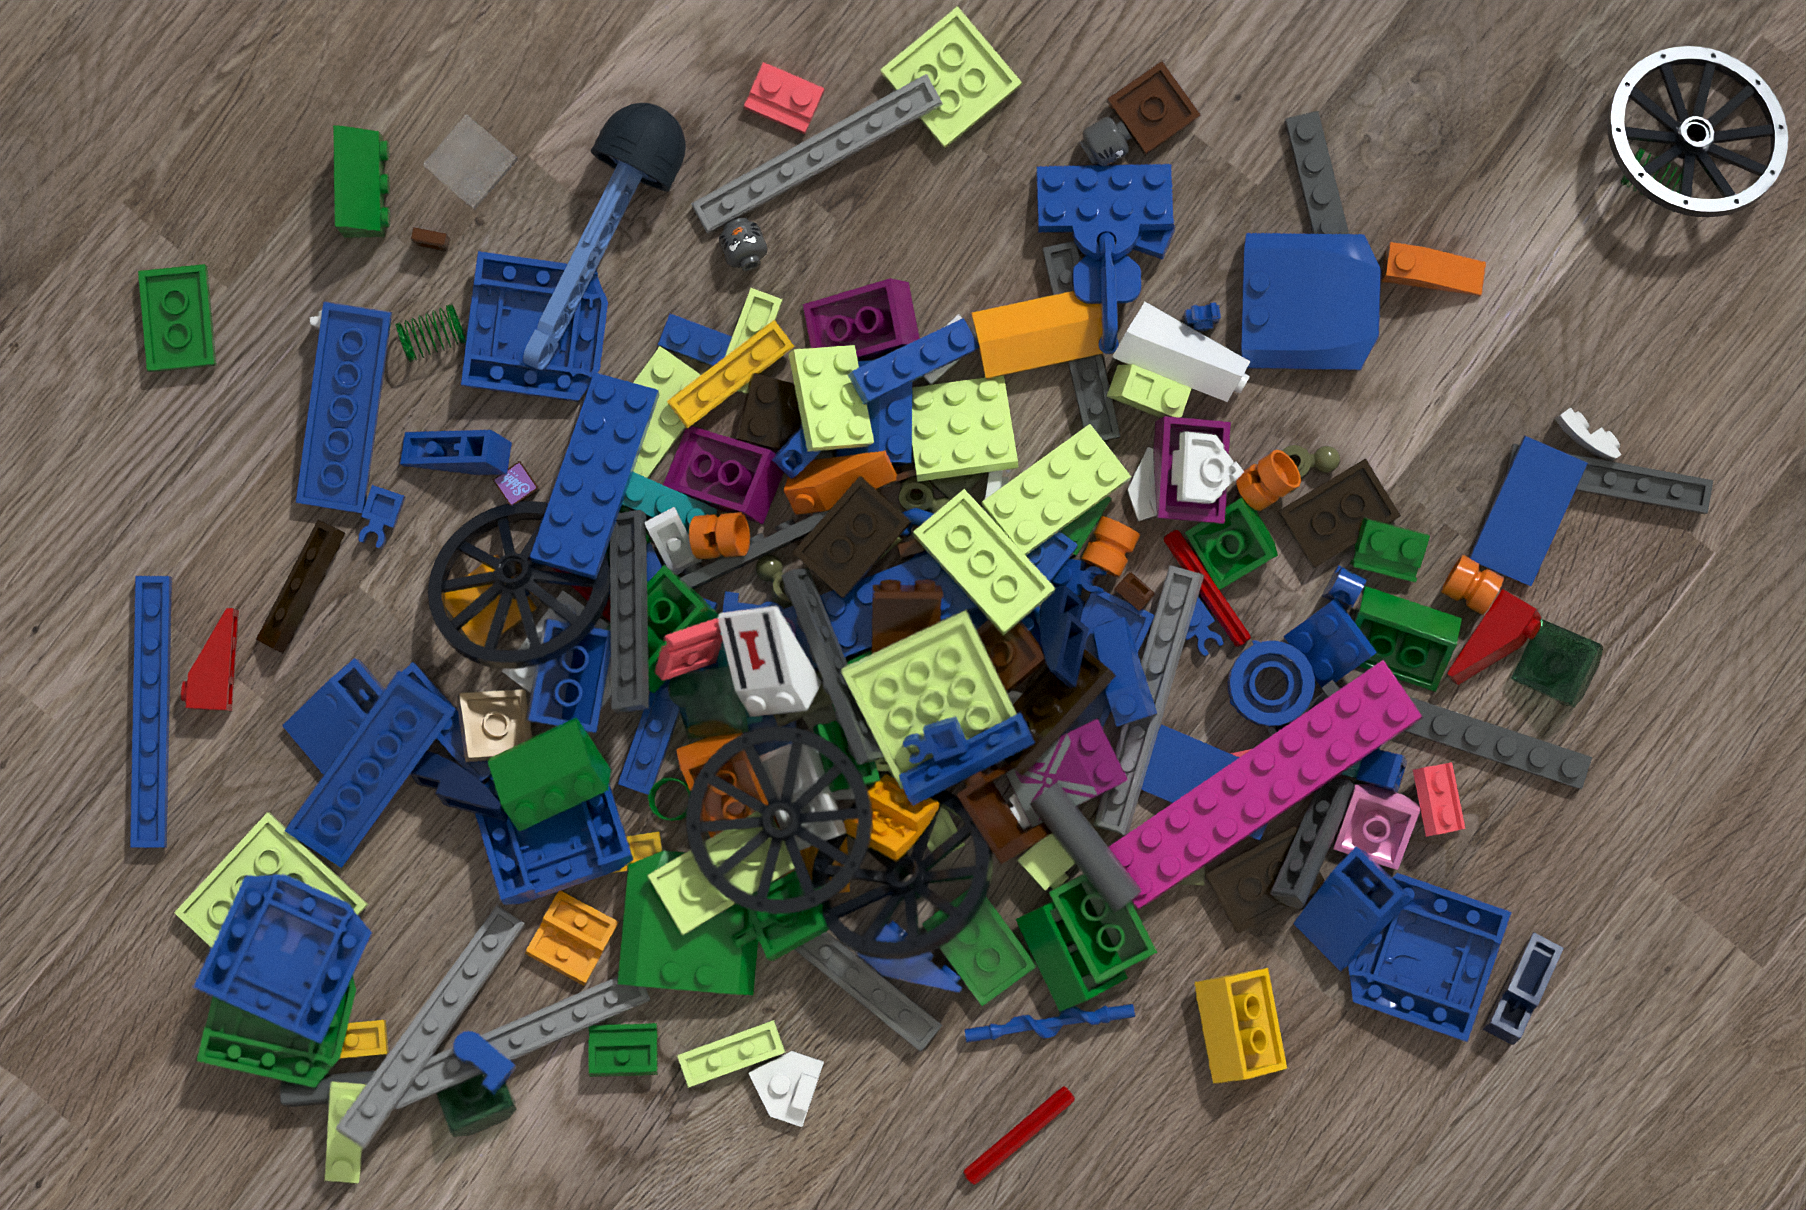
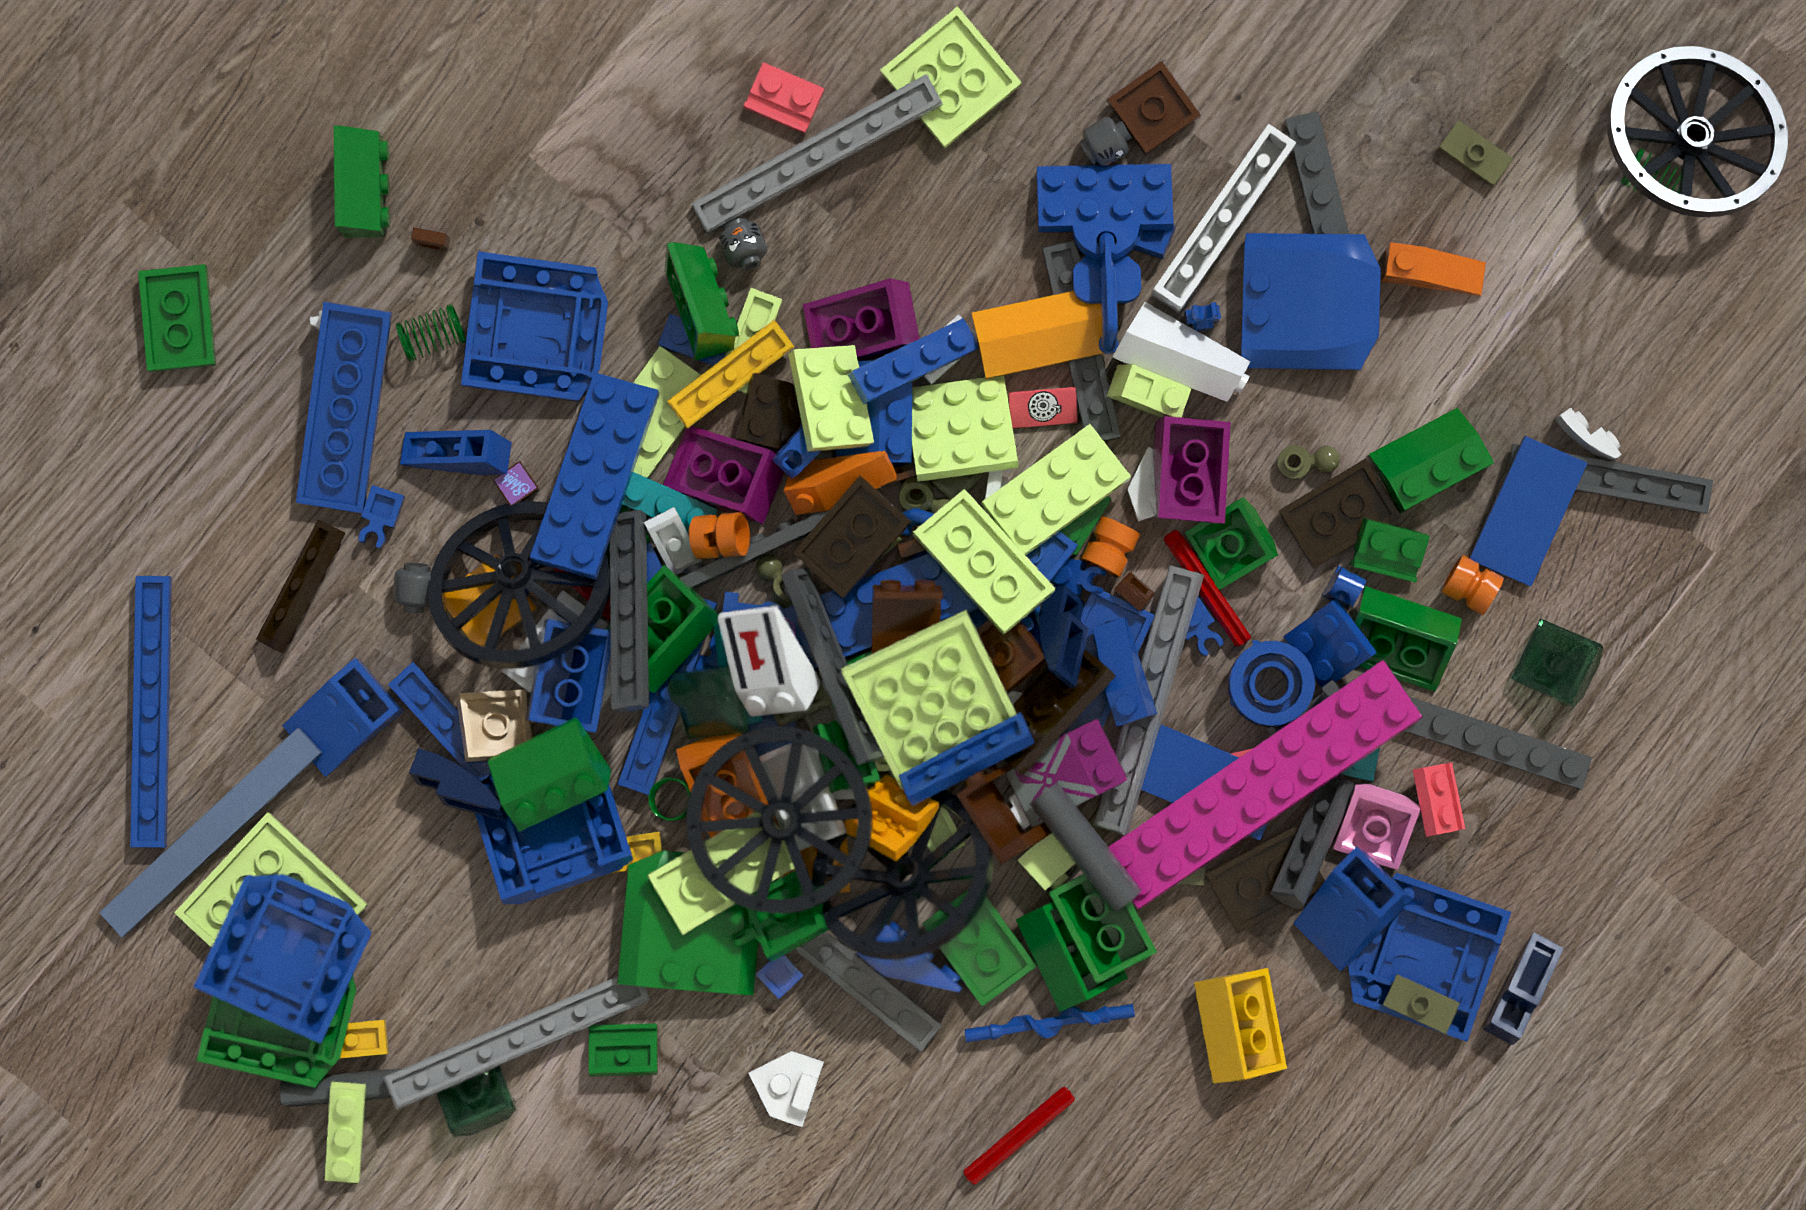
(210, 832): none -> sand blue tile
(212, 674): red slope -> none
(370, 769): blue plate -> none
(412, 587): none -> dark grey head
(430, 1027): light grey tile -> none
(470, 162): clear plate -> none
(475, 1050): blue leg -> none
(571, 937): light orange slope -> none
(643, 147): piece -> none
(689, 649): coral plate -> none
(700, 300): none -> green slope
(731, 1053): yellowish green plate -> none
(779, 975): none -> blue plate
(940, 738): blue plate -> none
(1043, 407): none -> coral slope
(1202, 468): white plate -> none
(1223, 218): none -> white brick
(1268, 480): orange wheel -> none
(1383, 770): blue slope -> none
(1421, 1004): none -> olive plate
(1430, 459): none -> green slope
(1475, 153): none -> olive plate
(1500, 632): red slope -> none

